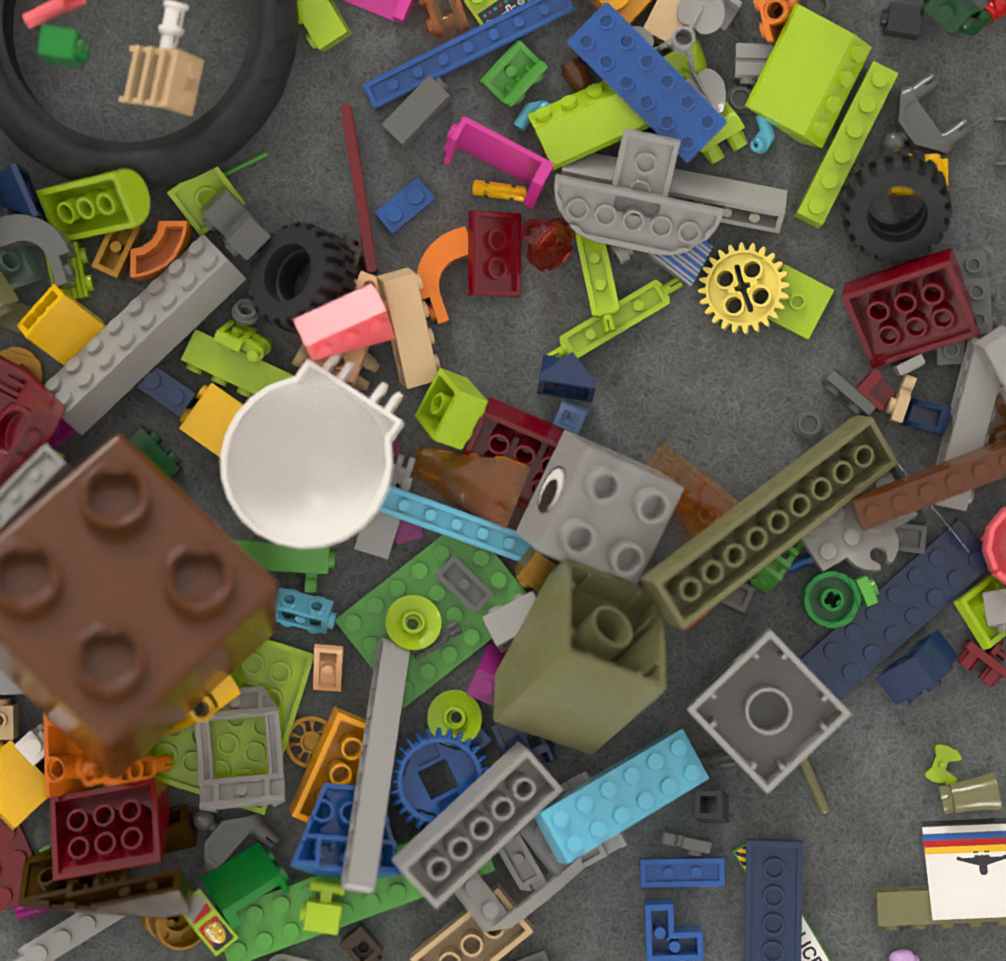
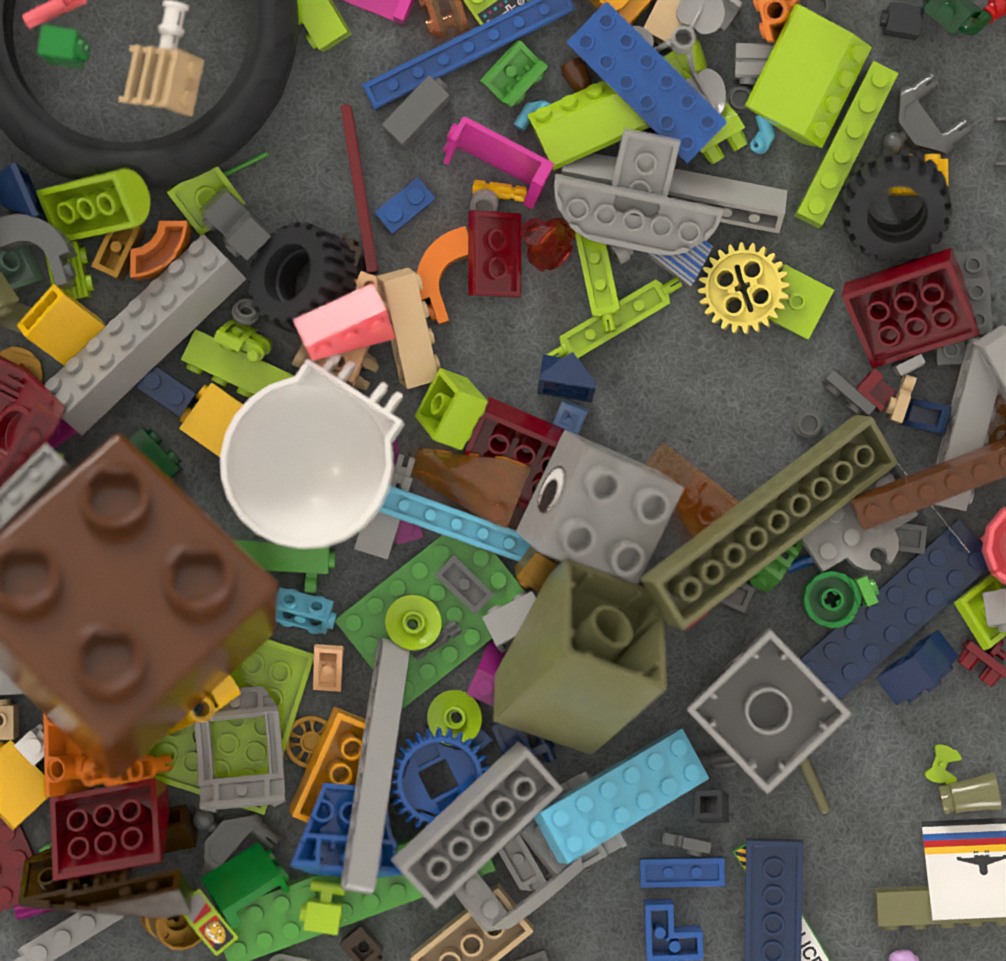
(484, 200): none -> light grey tile

